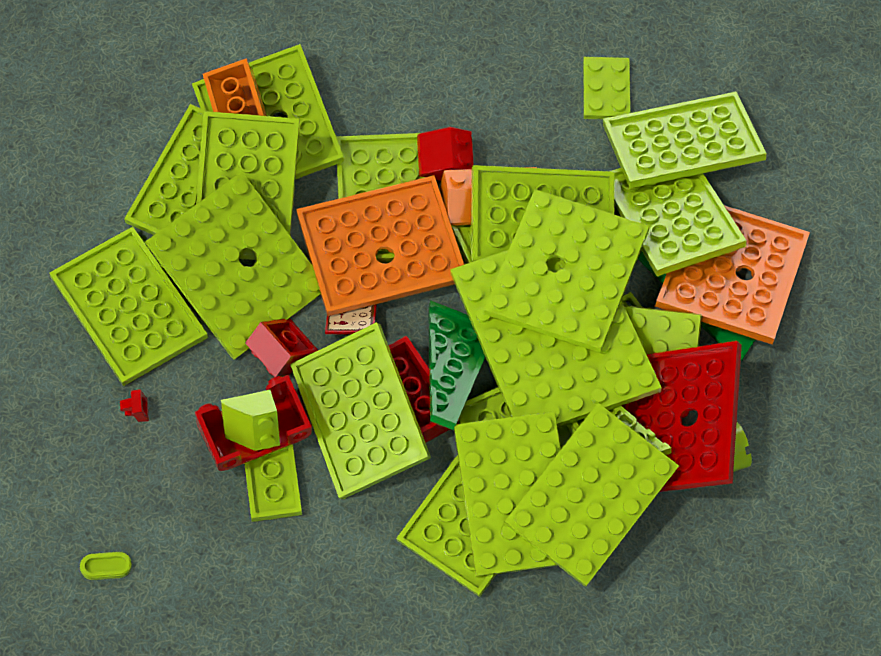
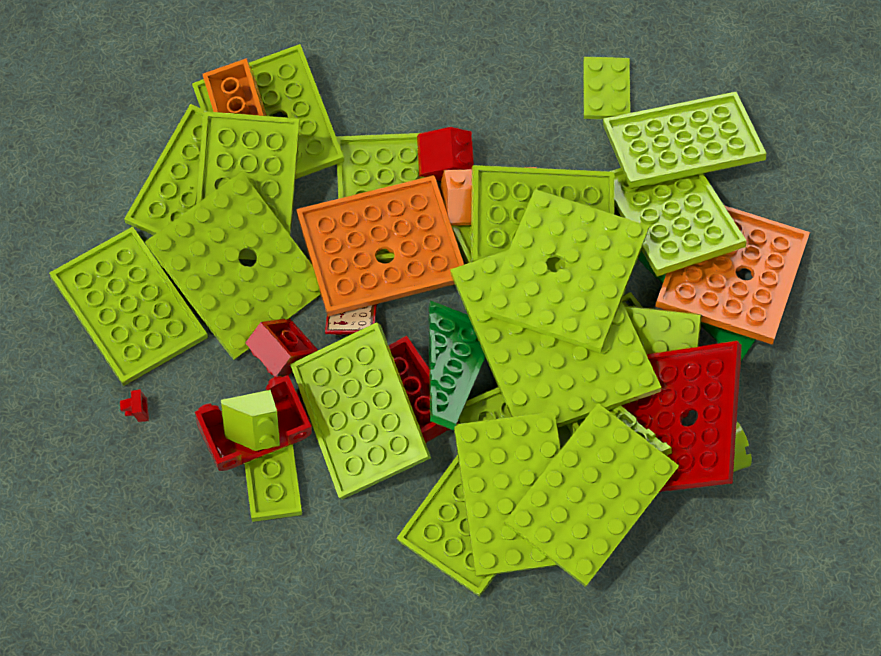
(105, 565): lime tile -> none

